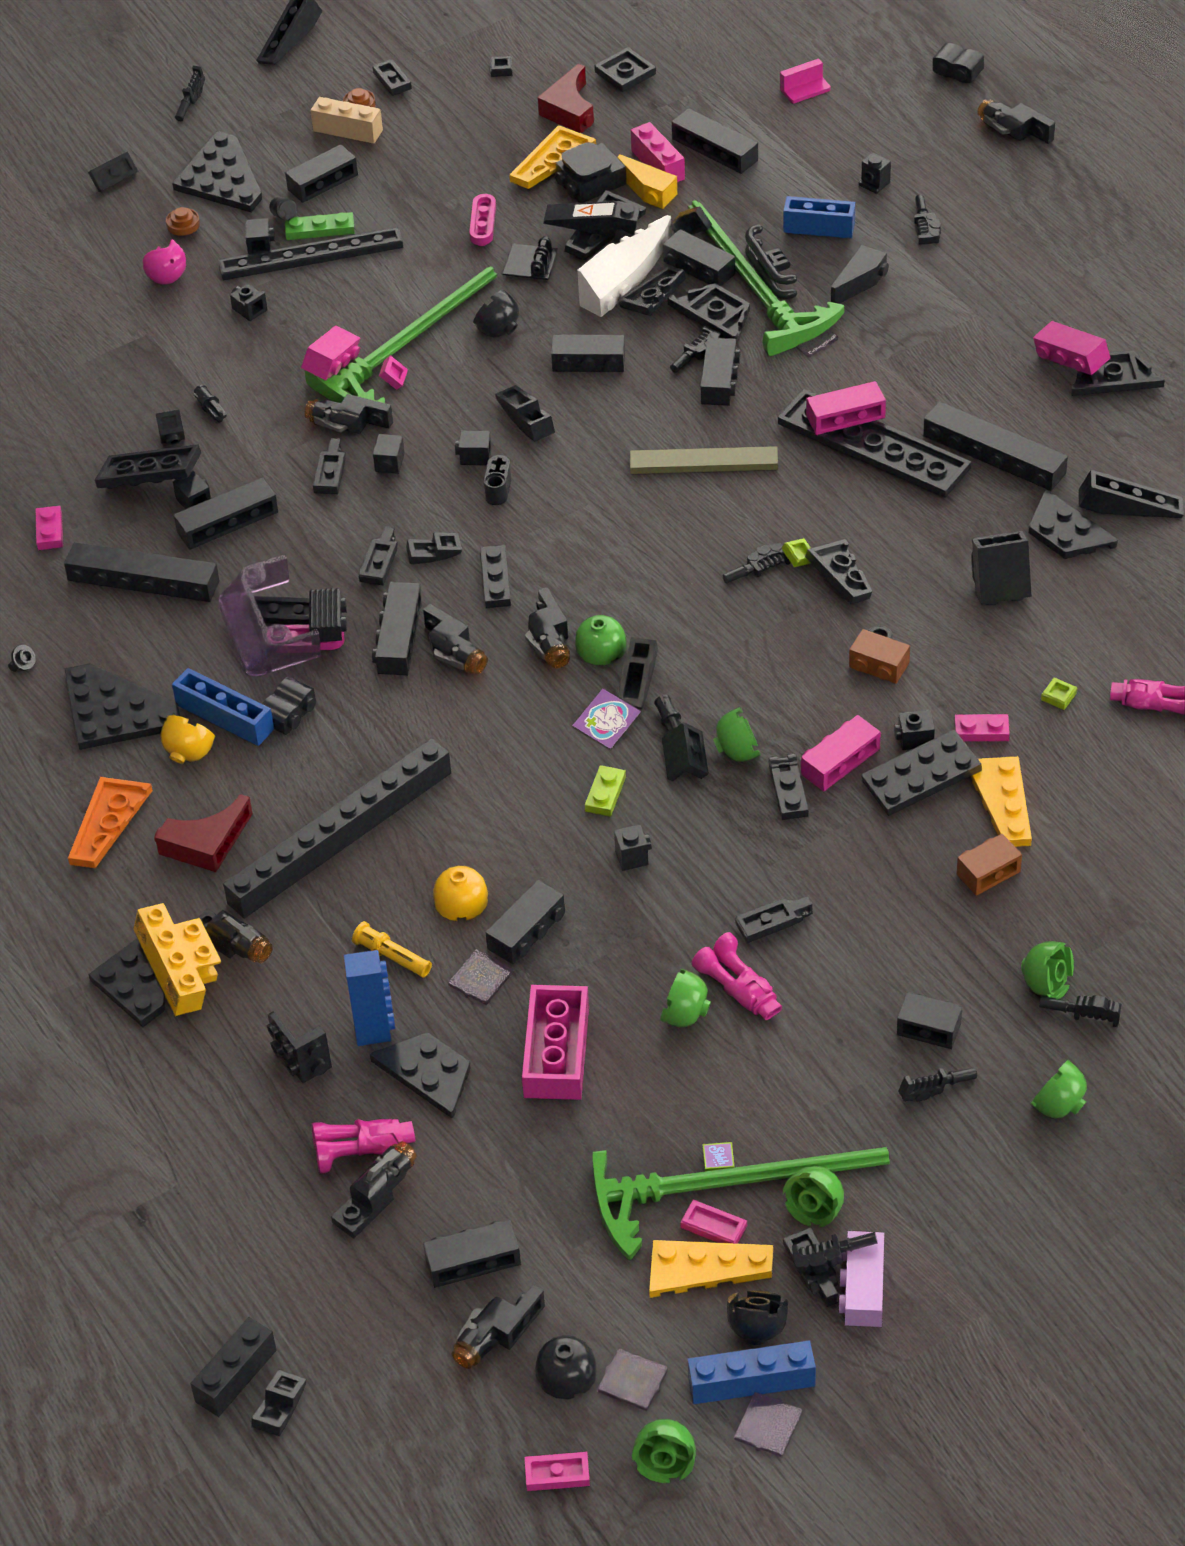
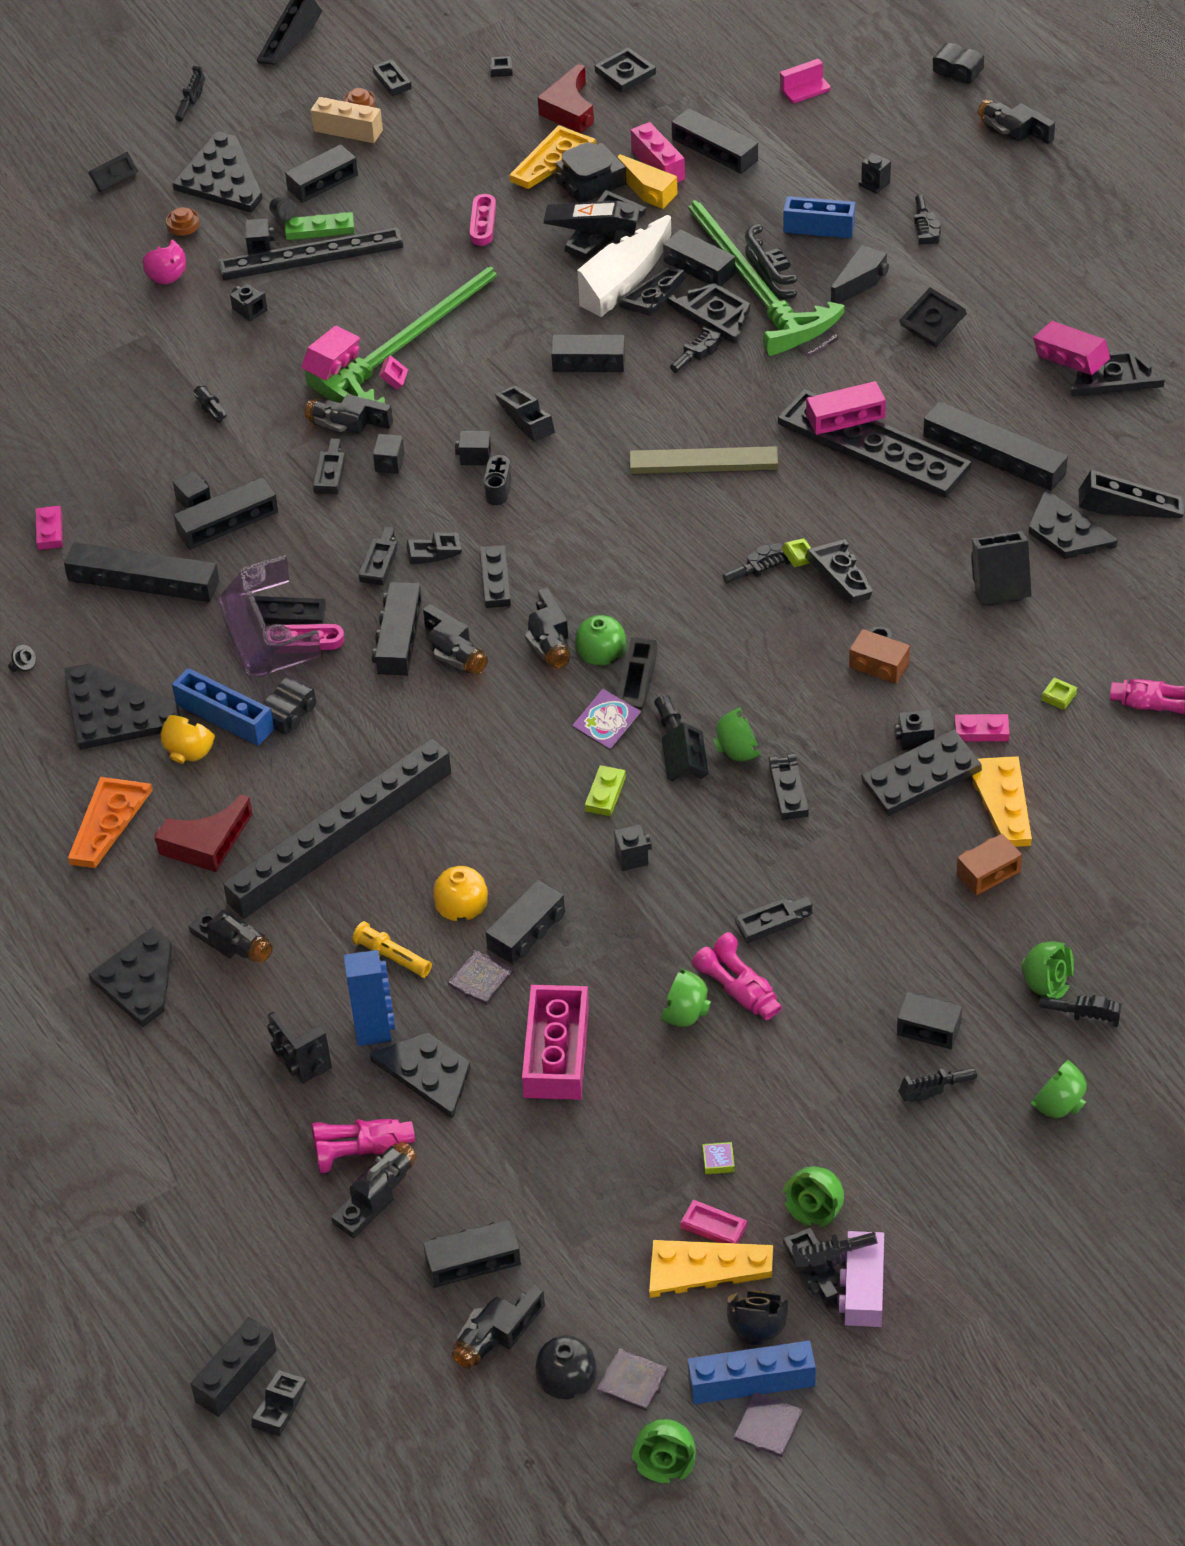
(148, 466): black plate -> none
(170, 427): black bracket -> none
(178, 955): yellow piece -> none
(326, 614): black brick -> none
(498, 316): black cylinder -> none
(531, 260): hinge -> none
(557, 1471): dark pink plate -> none
(622, 1230): bright green piece -> none
(691, 221): black bracket -> none
(719, 371): brick -> none
(840, 752): brick -> none
(933, 317): none -> black hinge

